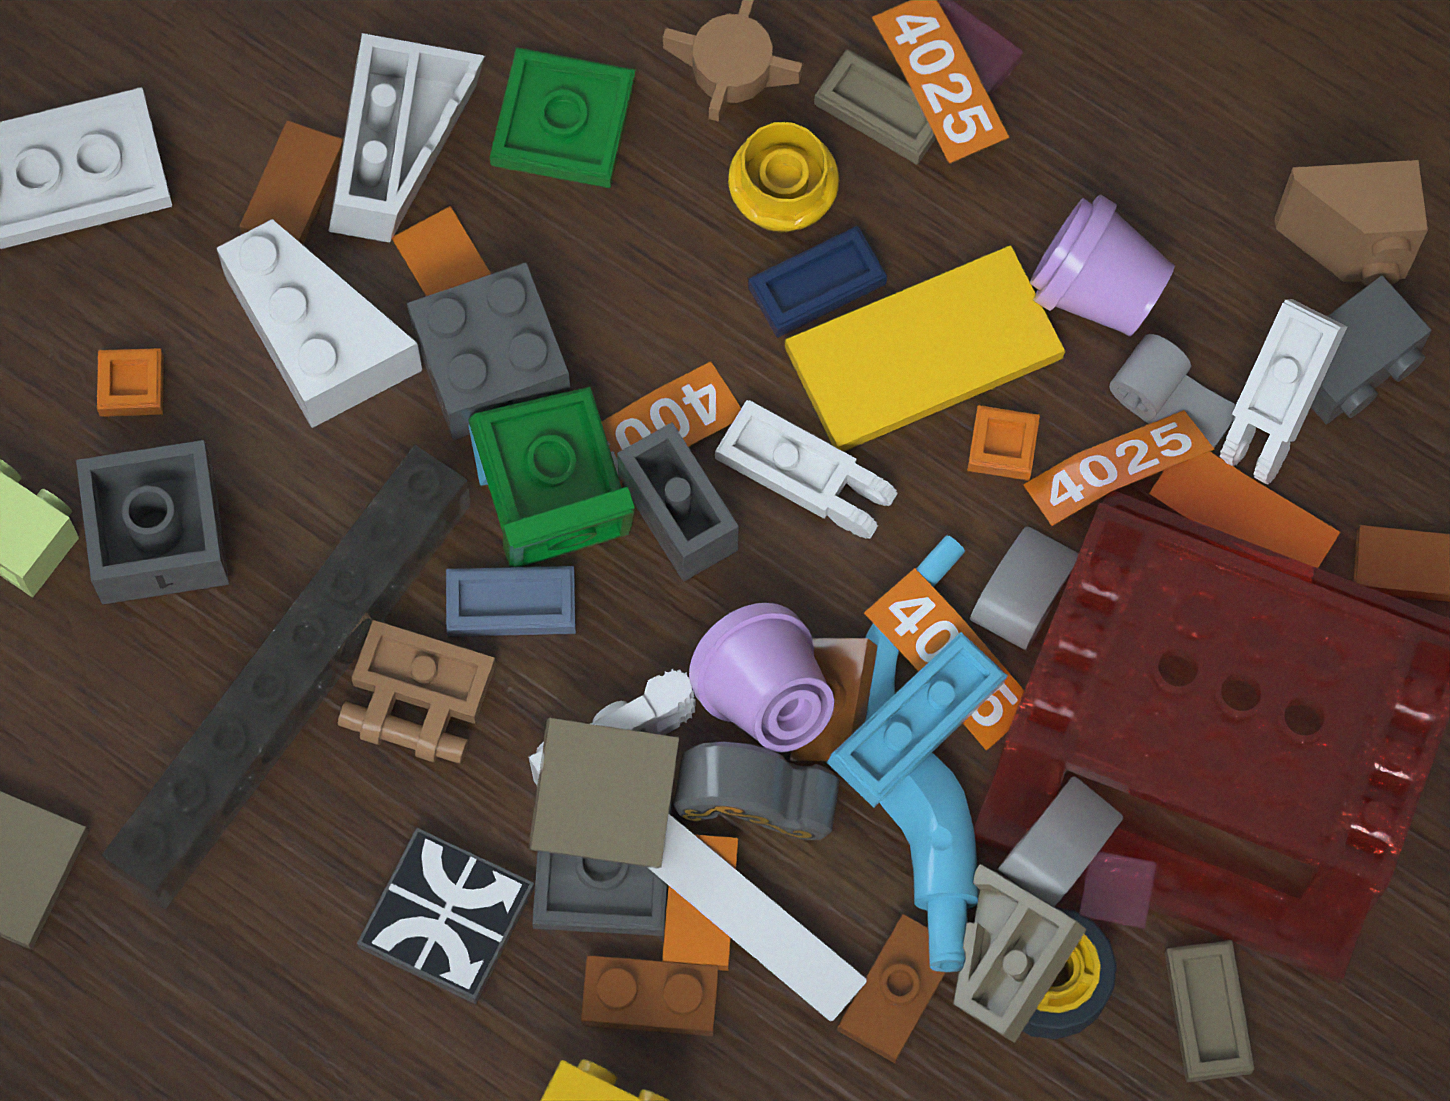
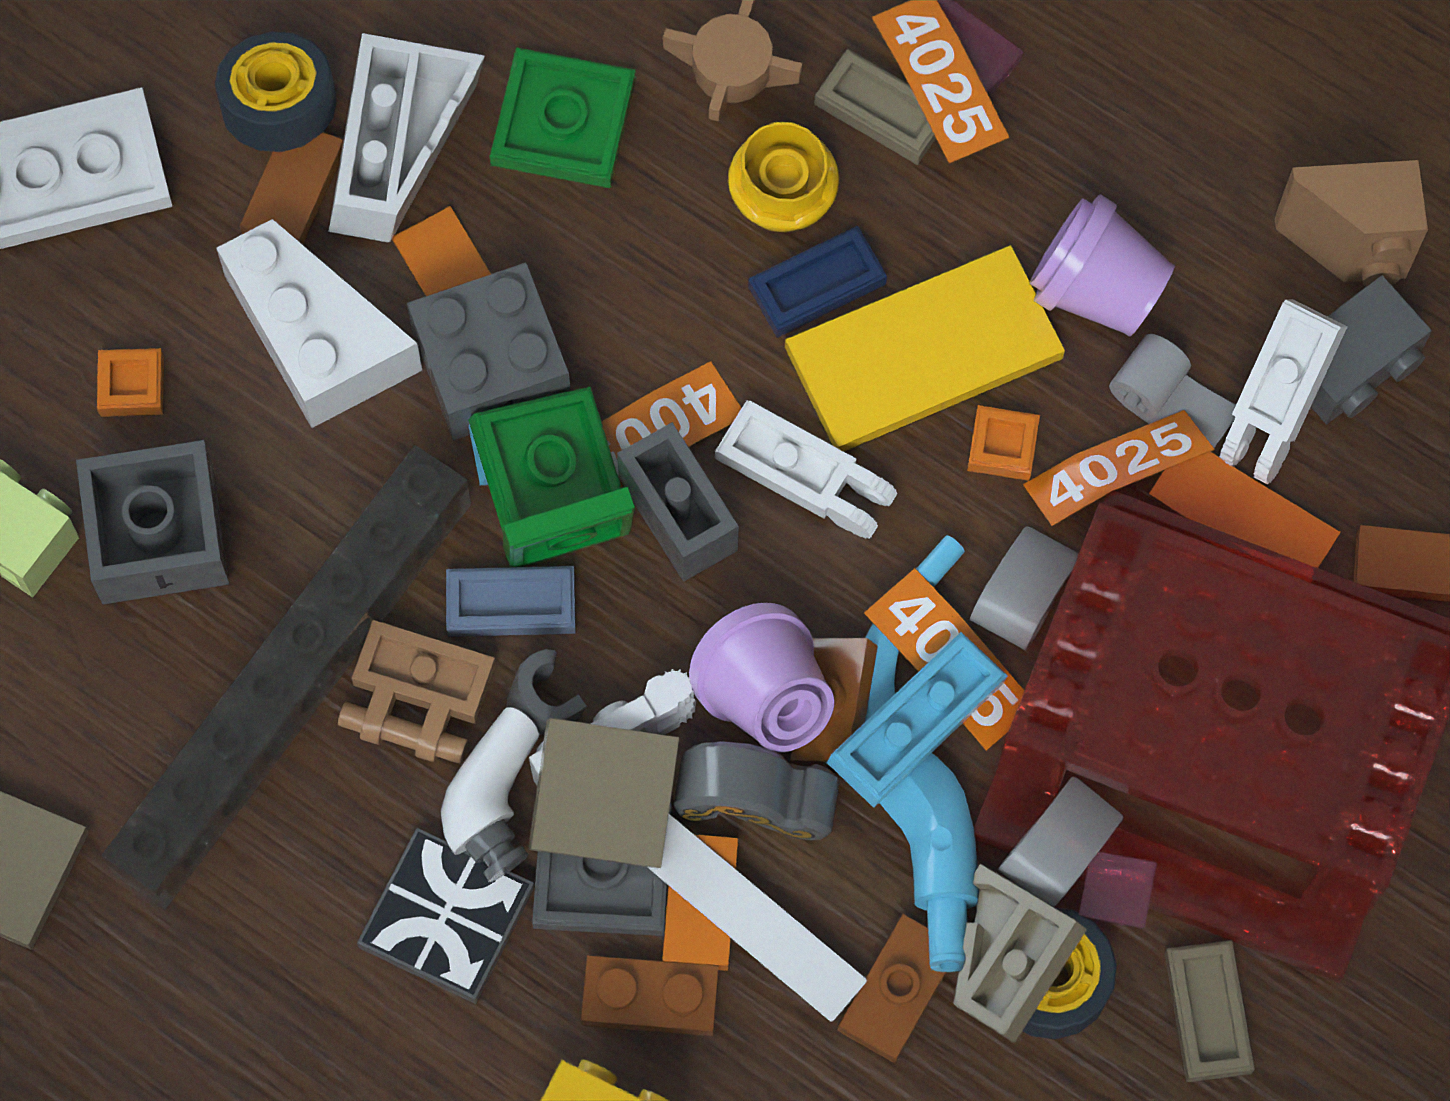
(276, 91): none -> black wheel
(477, 797): none -> piece

